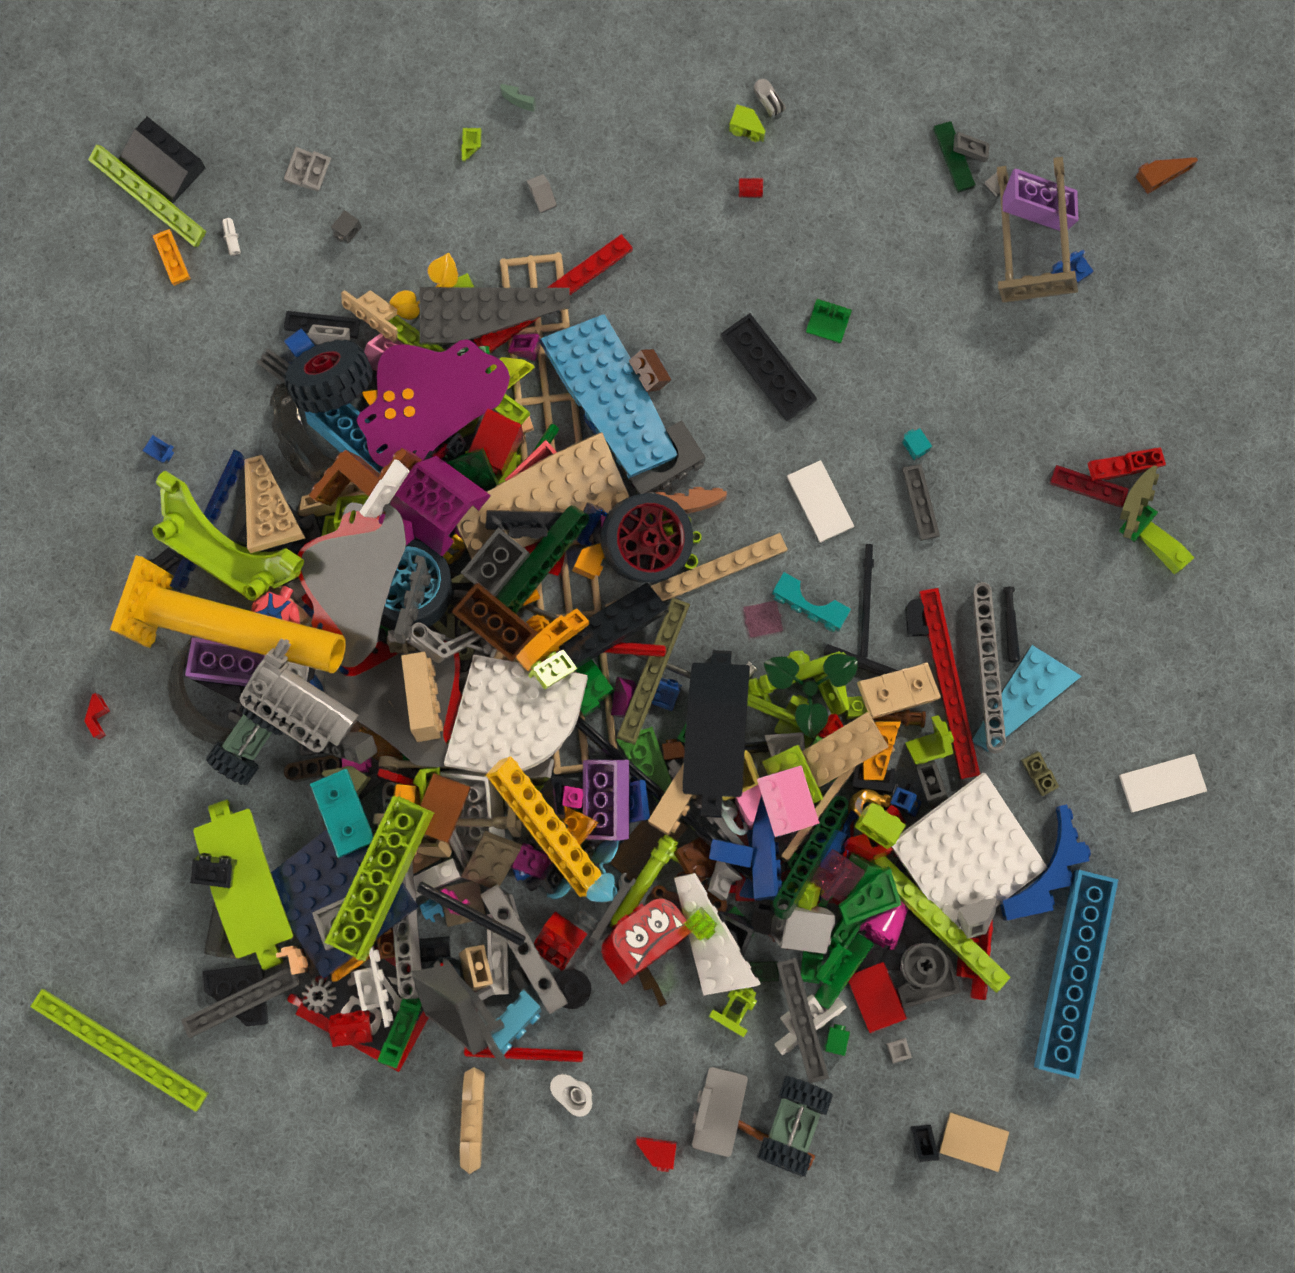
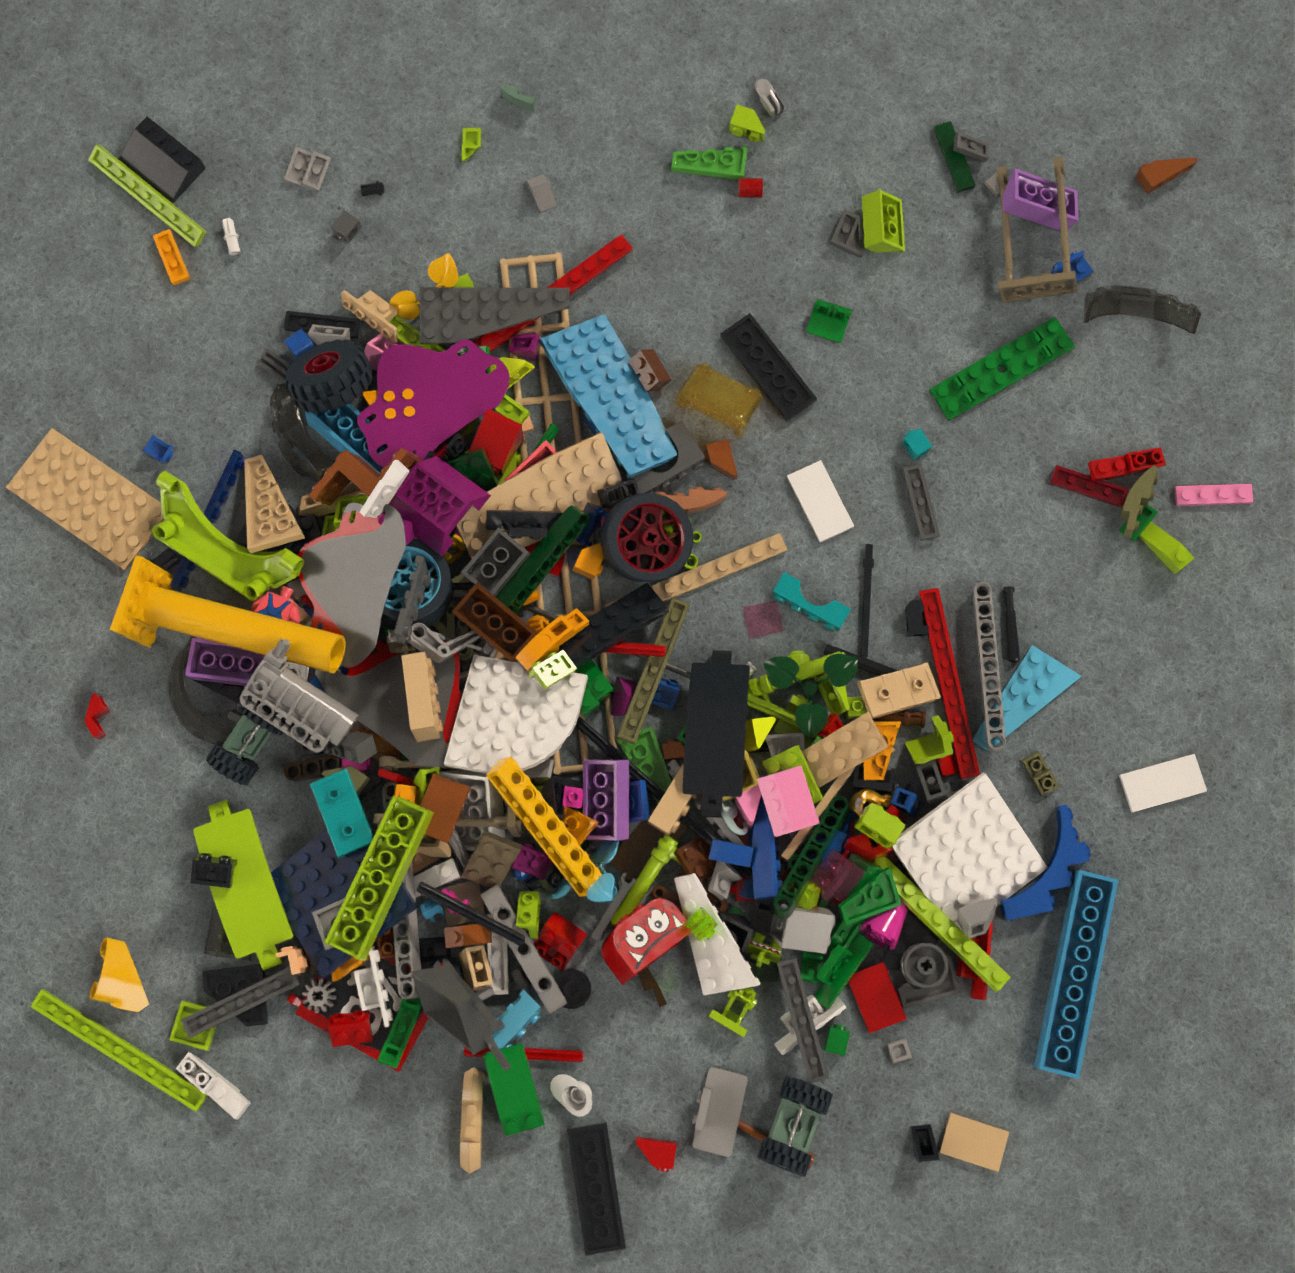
(87, 499): none -> tan plate
(119, 978): none -> yellow panel
(179, 1035): none -> lime plate
(214, 1085): none -> white slope
(372, 189): none -> black pin
(467, 935): none -> dark orange slope
(514, 1091): none -> green slope
(529, 912): none -> lime bracket
(596, 1189): none -> black plate
(607, 497): none -> black slope
(720, 163): none -> bright green wing
(720, 398): none -> clear yellow windscreen
(721, 458): none -> dark orange slope
(756, 732): none -> neon yellow slope
(764, 953): none -> lime hips
(848, 234): none -> dark grey wing
(883, 222): none -> lime slope
(947, 765): none -> red slope
(1018, 357): none -> green piece
(1141, 303): none -> clear smoke windscreen
(1213, 494): none -> bright pink plate

